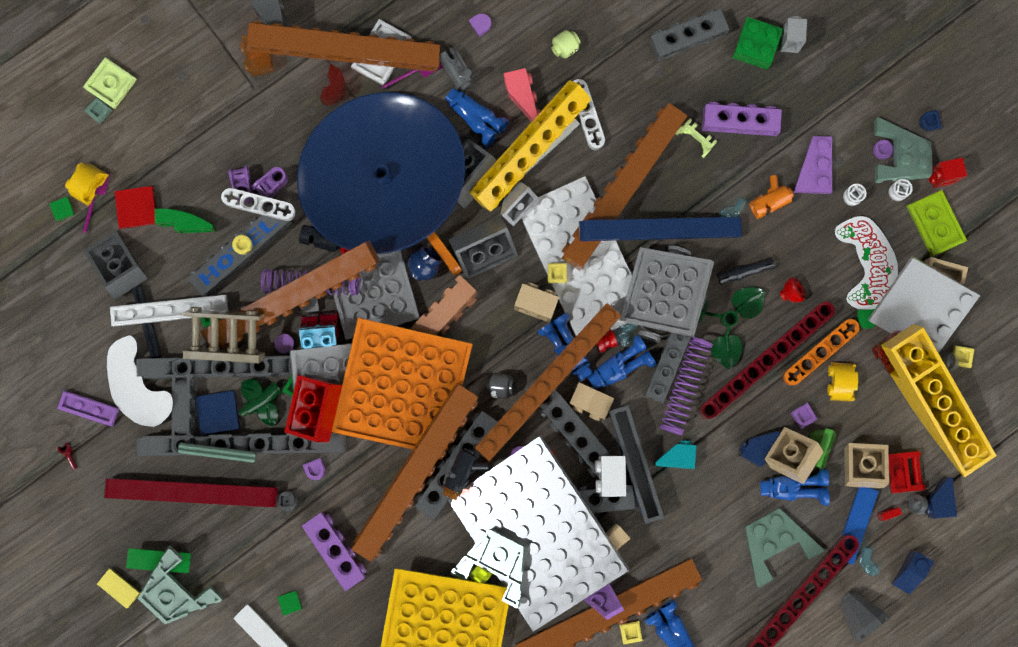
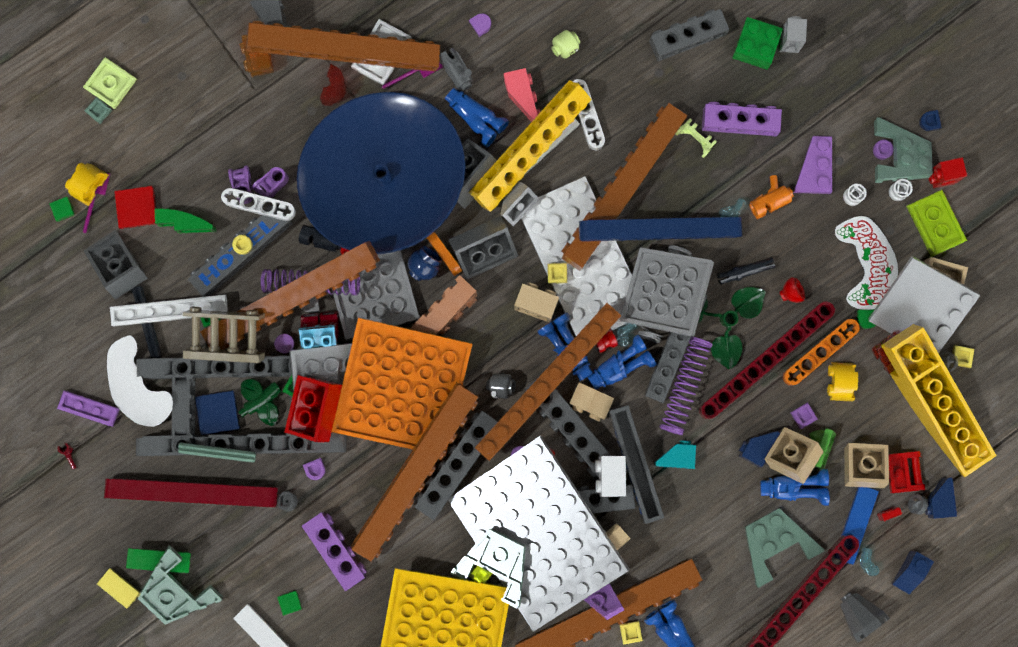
(459, 472): black piece -> none

